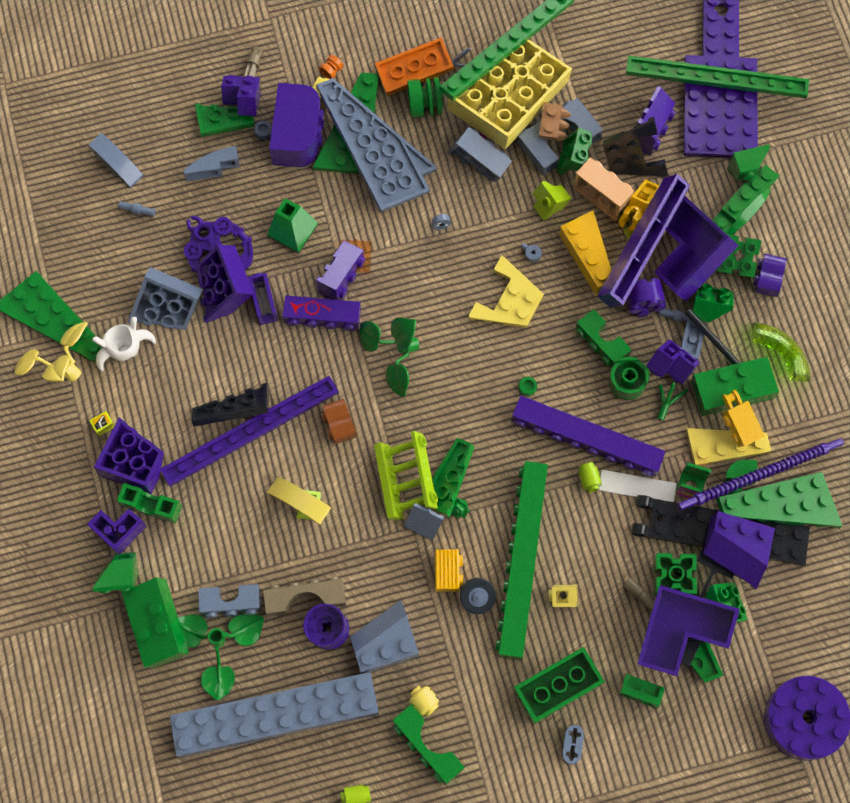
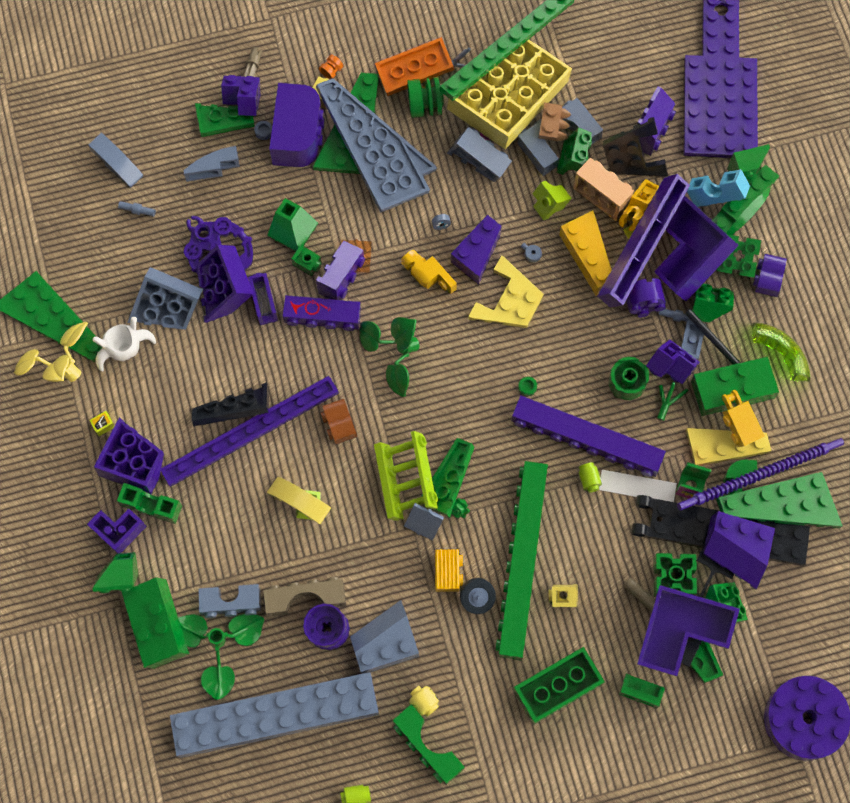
(310, 266): none -> green brick
(428, 271): none -> yellow plate
(476, 249): none -> dark purple wedge
(568, 743): sand blue beam -> none
(610, 351): green arch -> none
(717, 77): green plate -> none
(731, 187): none -> medium azure arch

